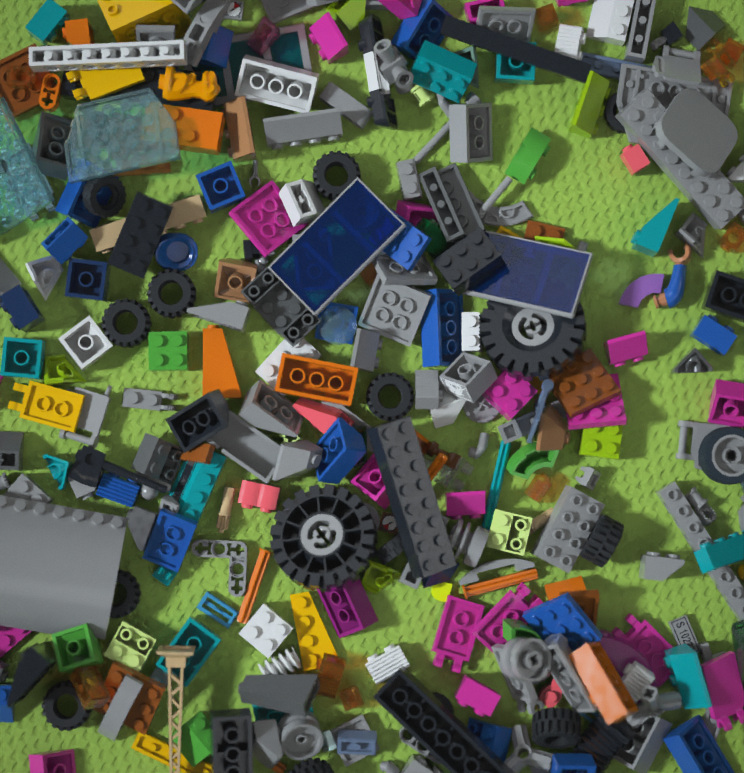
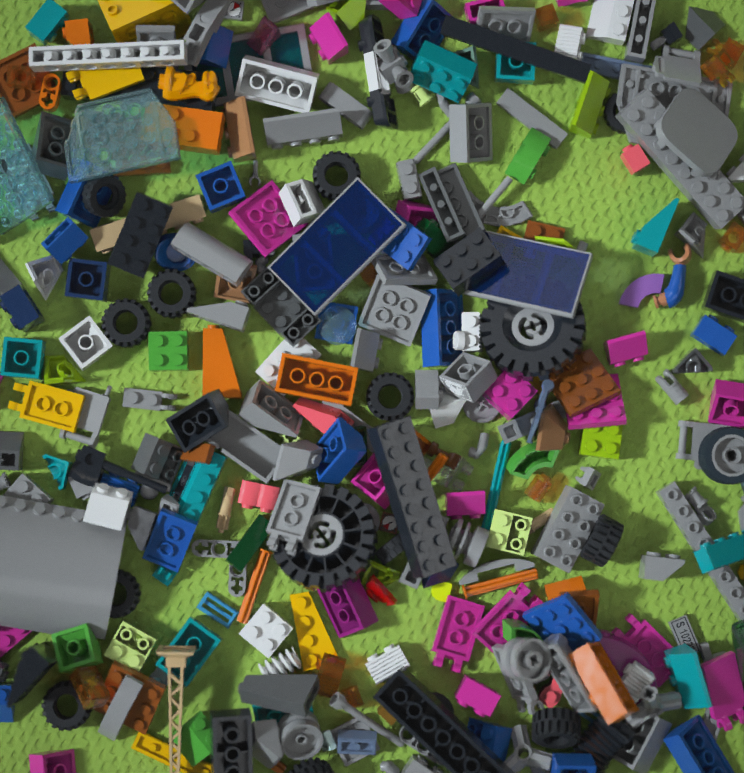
(108, 506): none -> white slope
(211, 254): none -> light grey brick
(248, 543): none -> dark green tile
(292, 515): none -> light grey tile
(338, 701): none -> light grey piece
(379, 592): none -> red tile
(386, 715): none -> pearl gold tile
(458, 340): none -> white tile
(531, 117): none -> light grey tile
(674, 390): none -> light grey hinge

